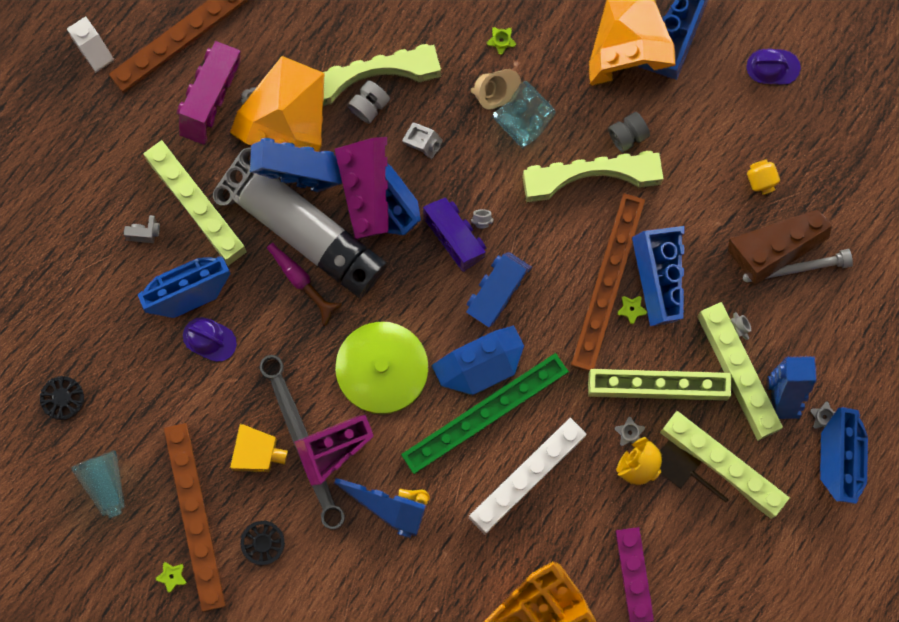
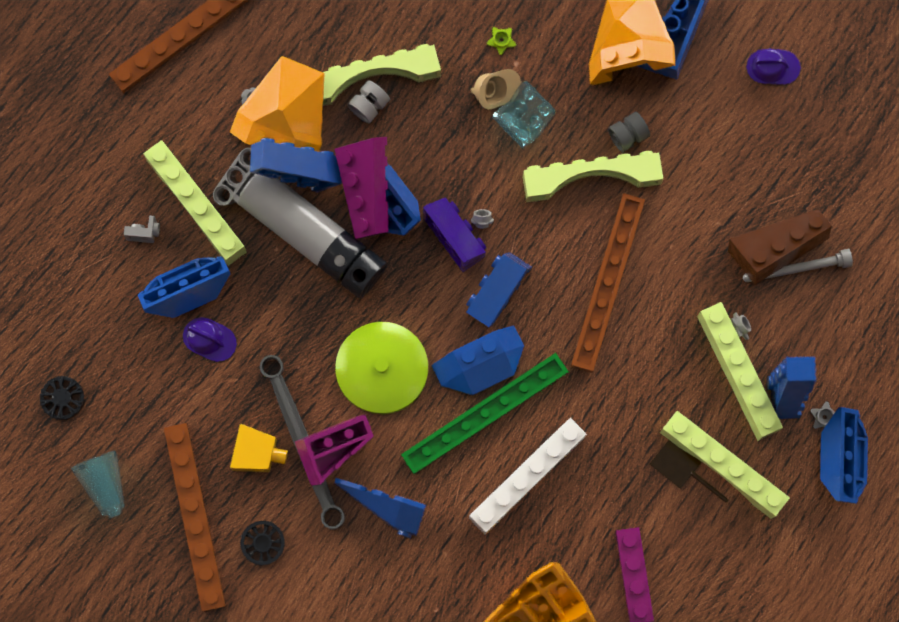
(90, 44): white slope -> none
(167, 571): lime plate -> none
(207, 91): magenta wedge -> none
(301, 281): magenta piece -> none
(419, 496): yellow arm -> none
(422, 139): light grey bracket -> none
(629, 426): light grey plate -> none
(636, 304): lime plate -> none
(641, 464): yellow cylinder -> none
(659, 384): yellowish green brick -> none
(661, 273): blue wedge -> none
(763, 176): yellow head -> none

